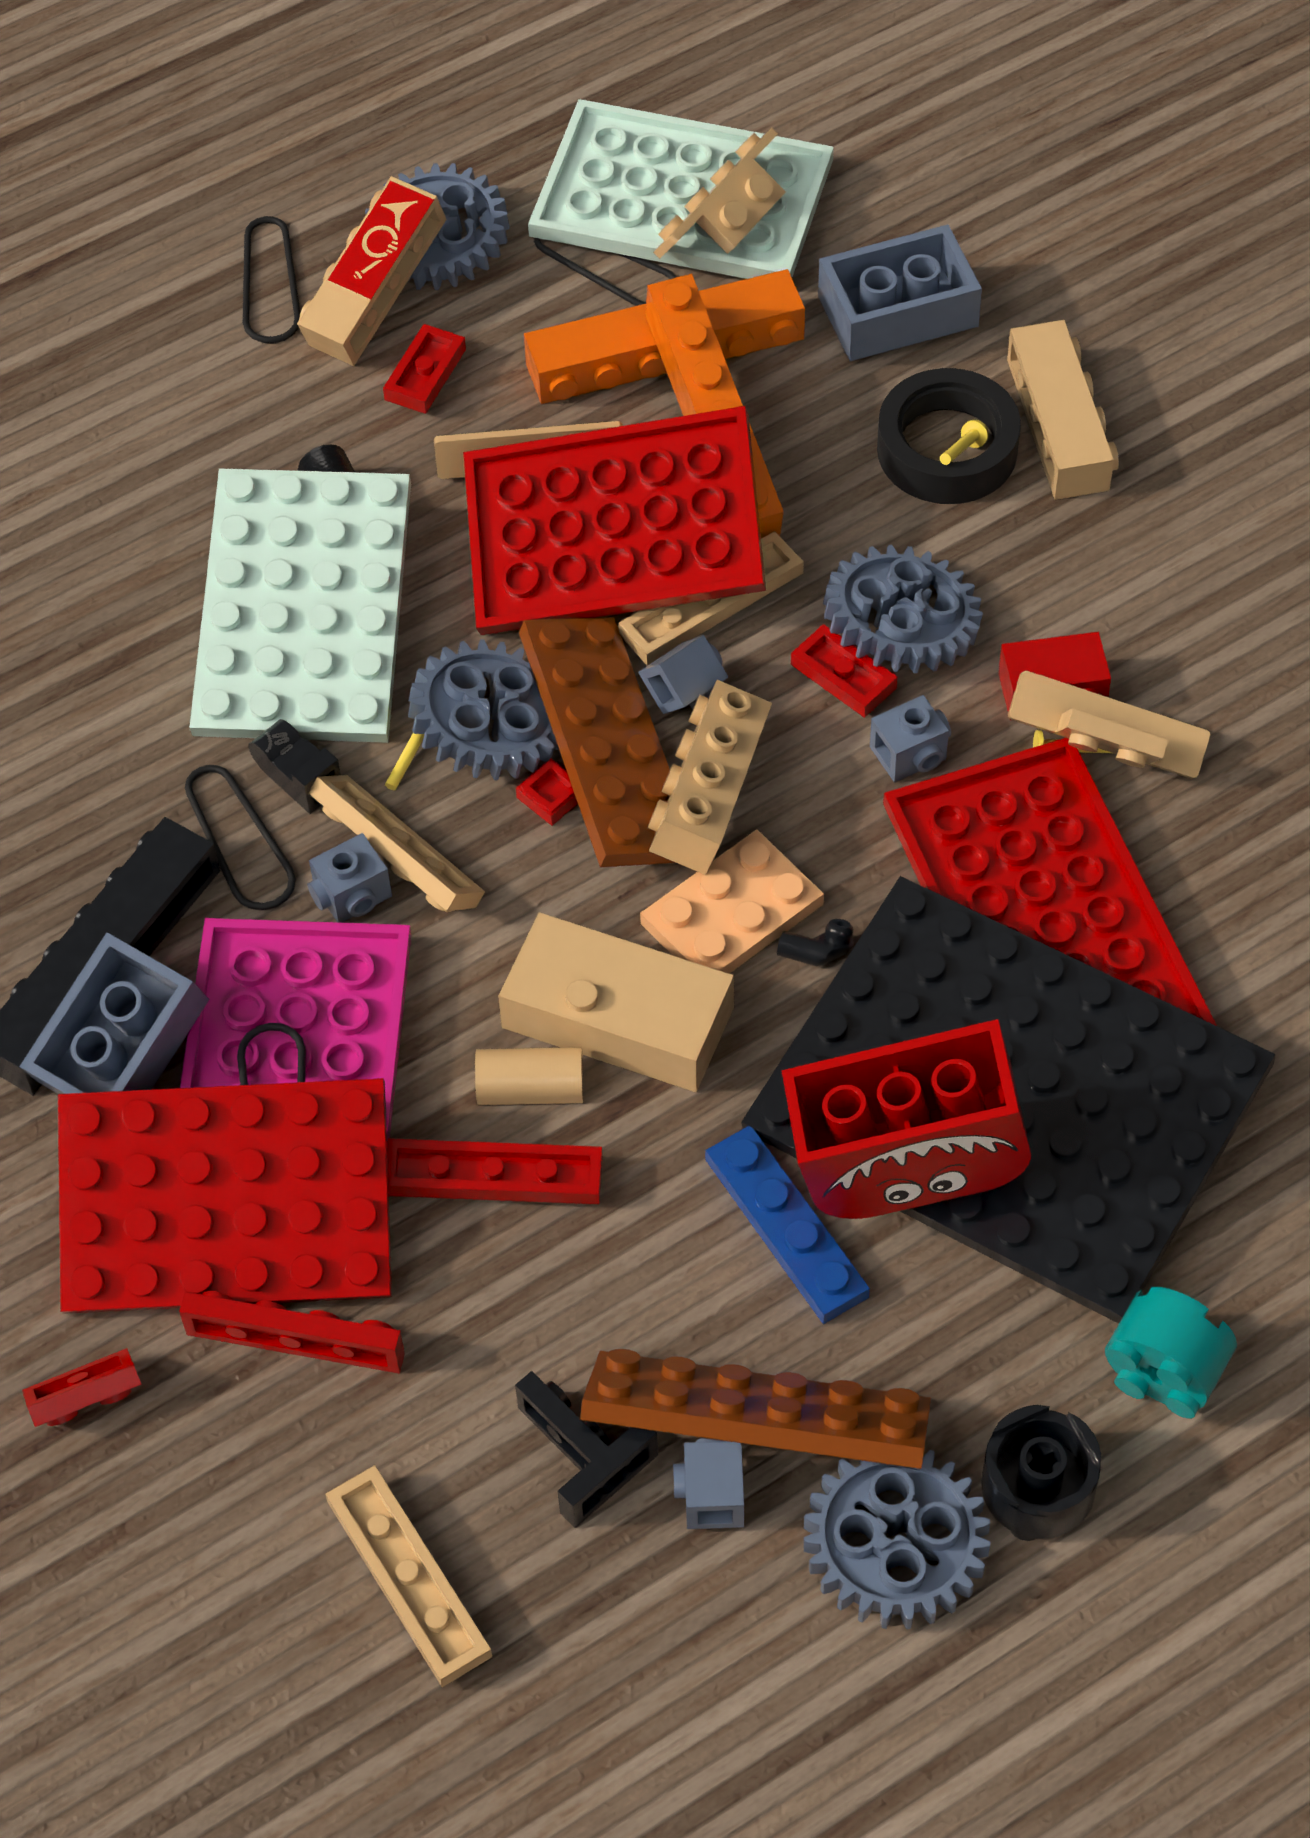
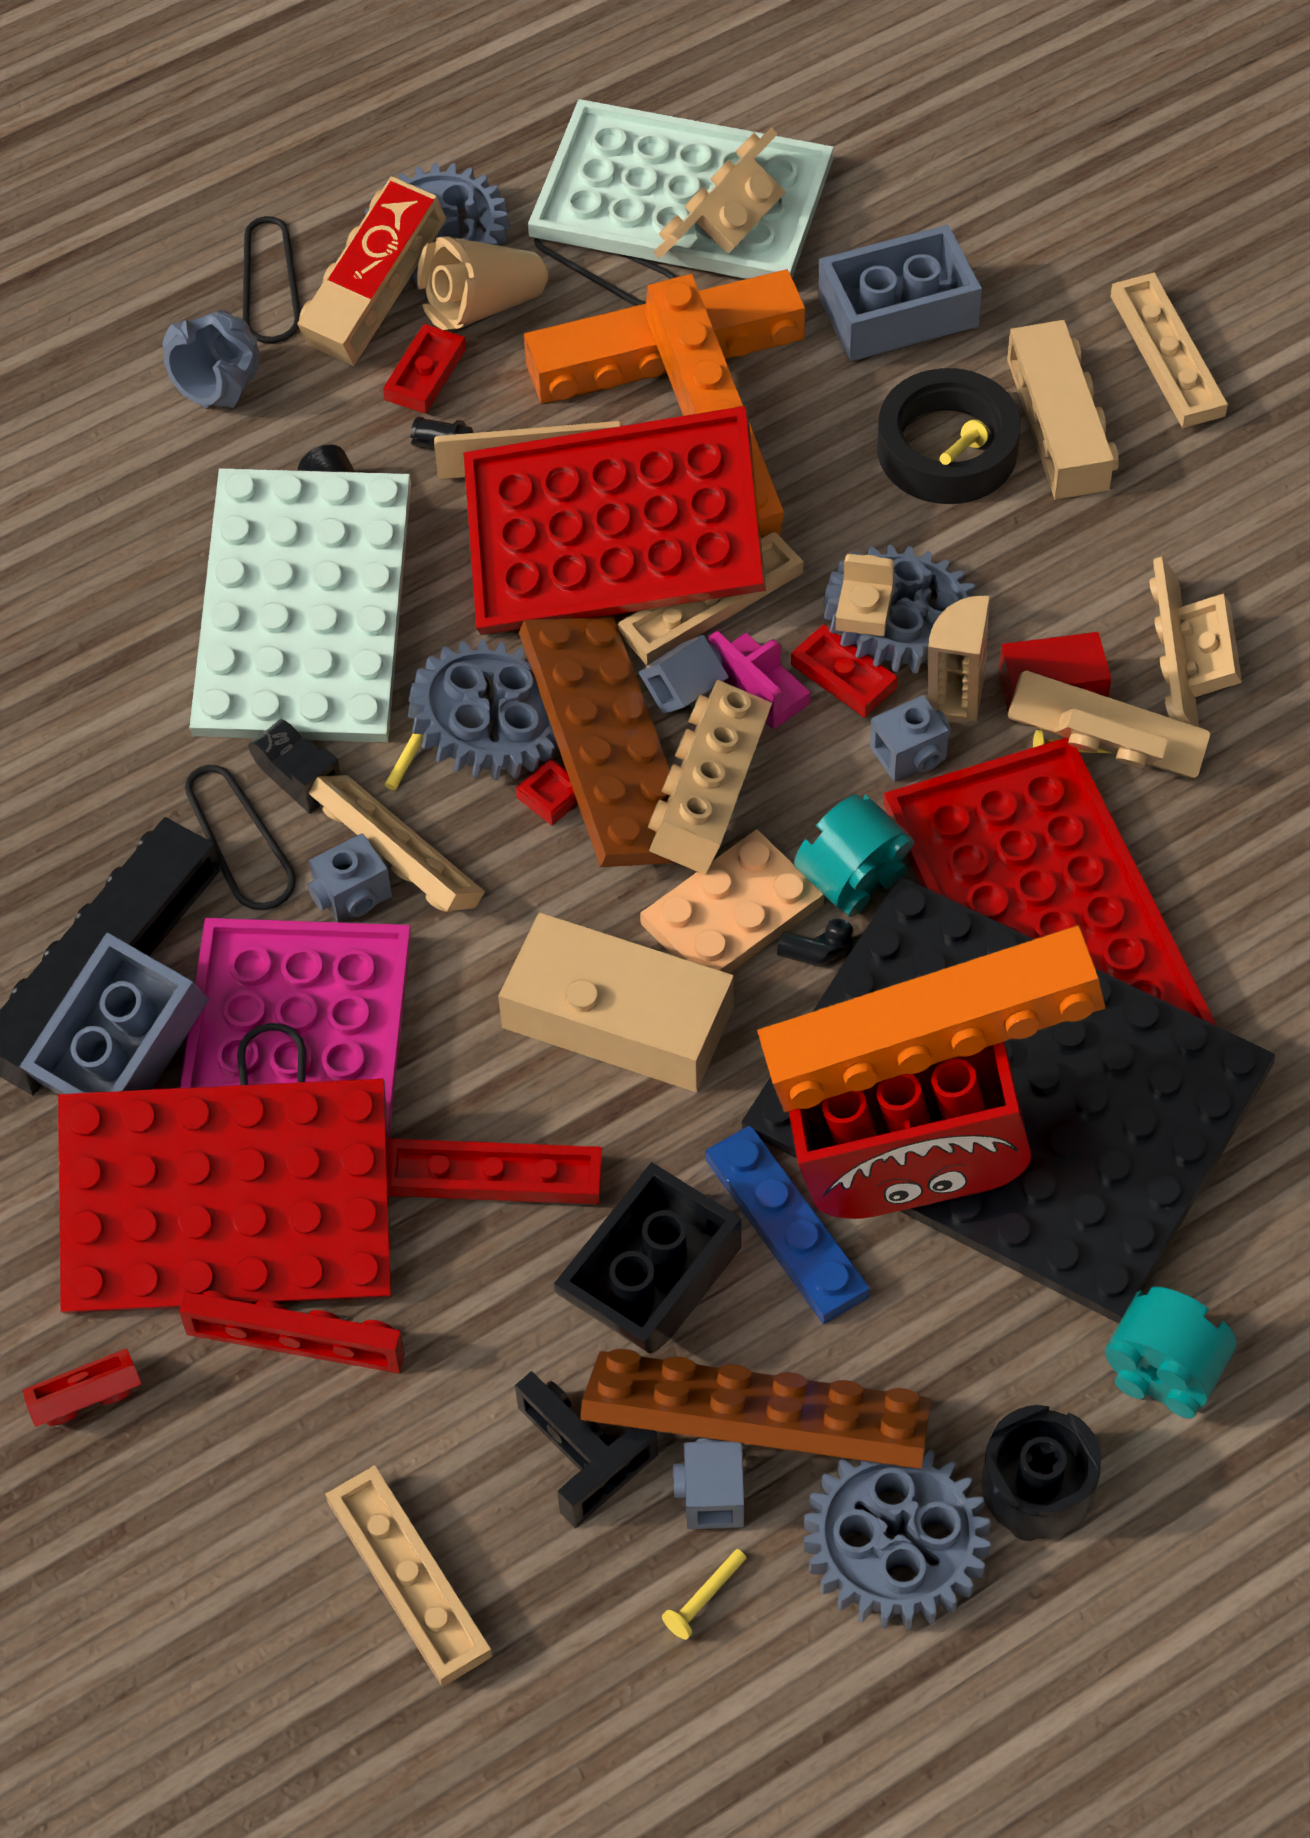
(211, 358): none -> sand blue helmet
(426, 430): none -> black pin
(476, 280): none -> tan cone
(529, 1076): tan brick -> none
(652, 1259): none -> black brick
(678, 1622): none -> light yellow pin
(760, 673): none -> dark pink panel
(854, 853): none -> teal brick
(865, 595): none -> tan bracket
(931, 1019): none -> orange brick
(958, 658): none -> tan brick
(1168, 350): none -> tan plate
(1197, 644): none -> tan bracket

